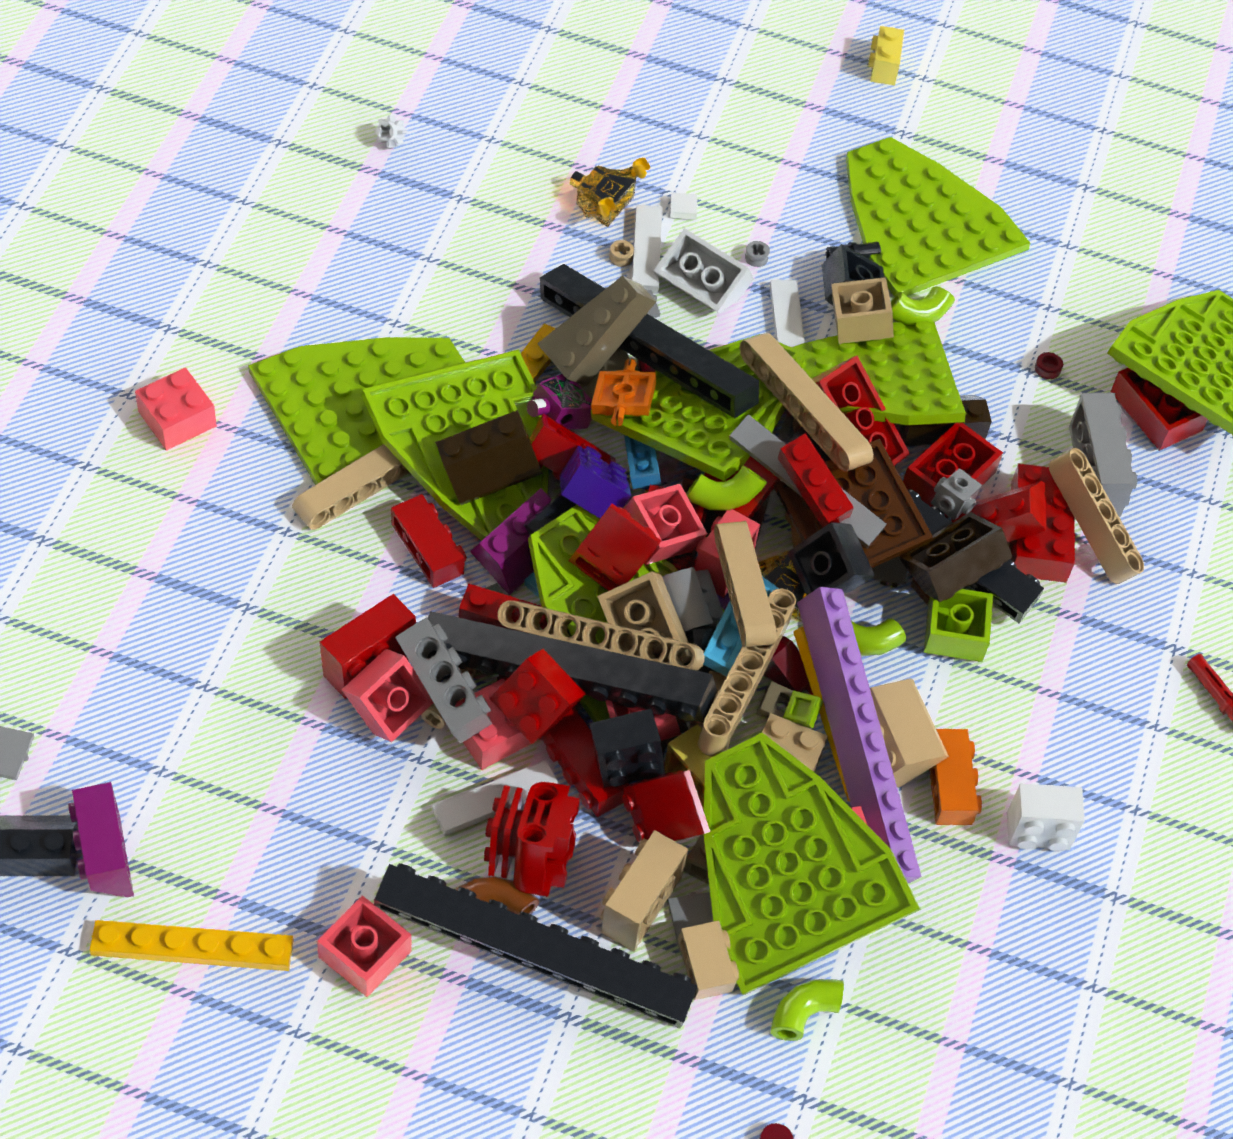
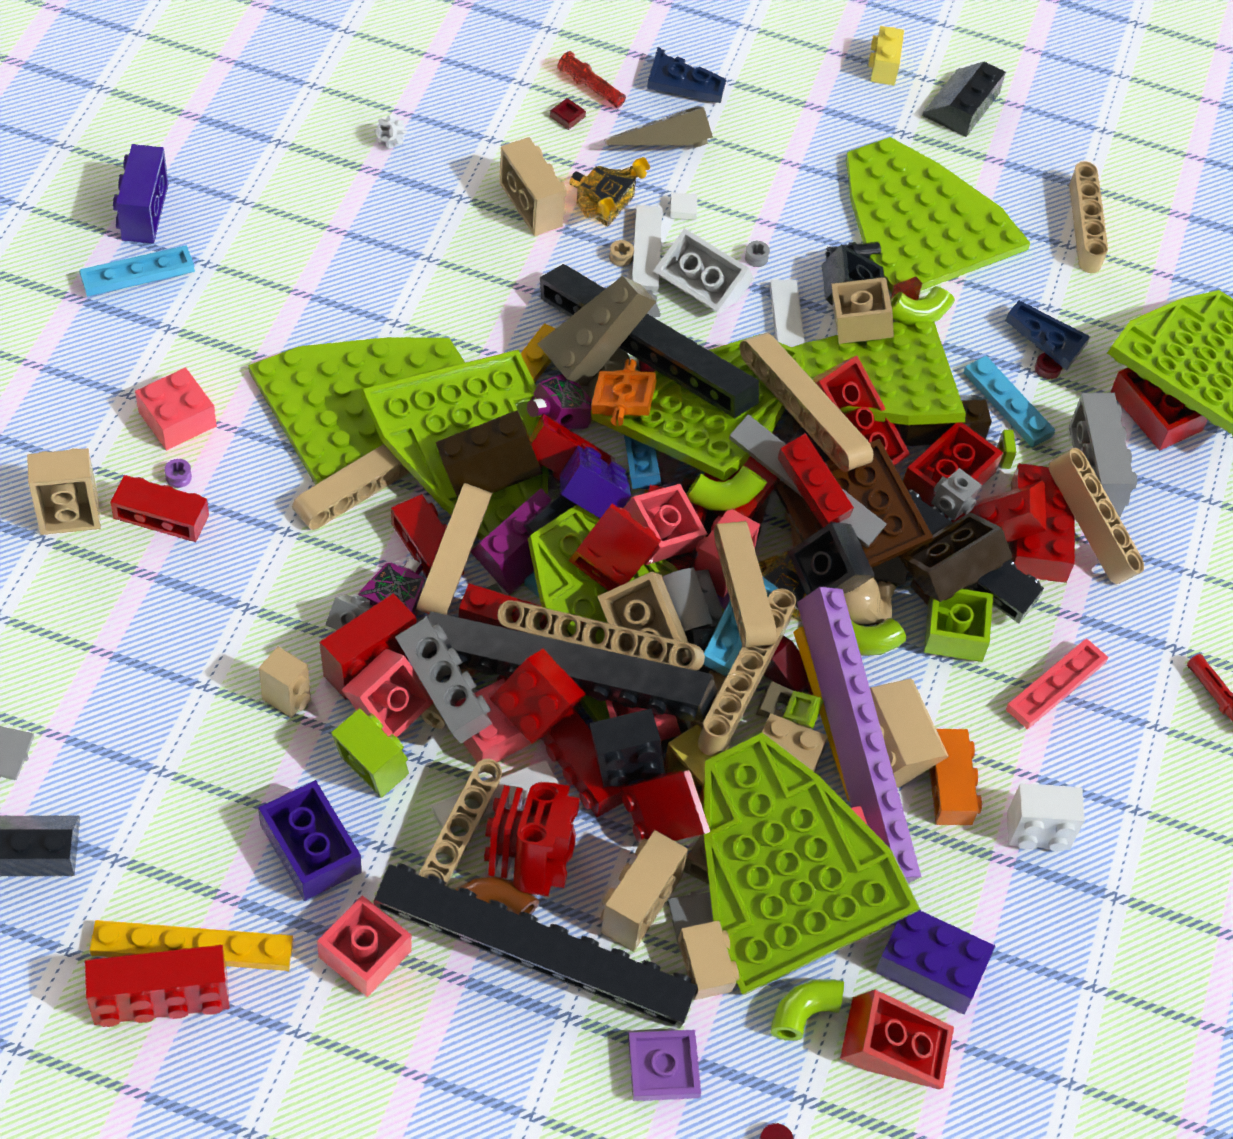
(63, 491): none -> tan brick
(100, 840): magenta slope -> none
(136, 270): none -> medium azure plate
(141, 193): none -> dark purple brick
(157, 985): none -> red brick
(160, 508): none -> red brick
(180, 480): none -> medium lavender bush
(285, 682): none -> tan brick
(310, 840): none -> dark purple brick
(346, 609): none -> light grey brick
(371, 751): none -> lime brick
(403, 582): none -> torso
(454, 550): none -> tan beam
(465, 818): none -> tan beam
(532, 186): none -> tan brick
(567, 113): none -> dark red tile
(583, 74): none -> clear red pin
(664, 1065): none -> medium lavender plate
(678, 78): none -> dark blue wing
(680, 128): none -> dark tan wedge
(870, 602): none -> tan piece
(896, 1040): none -> red slope
(910, 288): none -> clear red plate
(935, 960): none -> dark purple brick
(966, 97): none -> black slope
(1008, 447): none -> lime tile
(1009, 401): none -> medium azure plate
(1047, 333): none -> dark blue wing
(1056, 683): none -> coral plate
(1088, 217): none -> tan beam

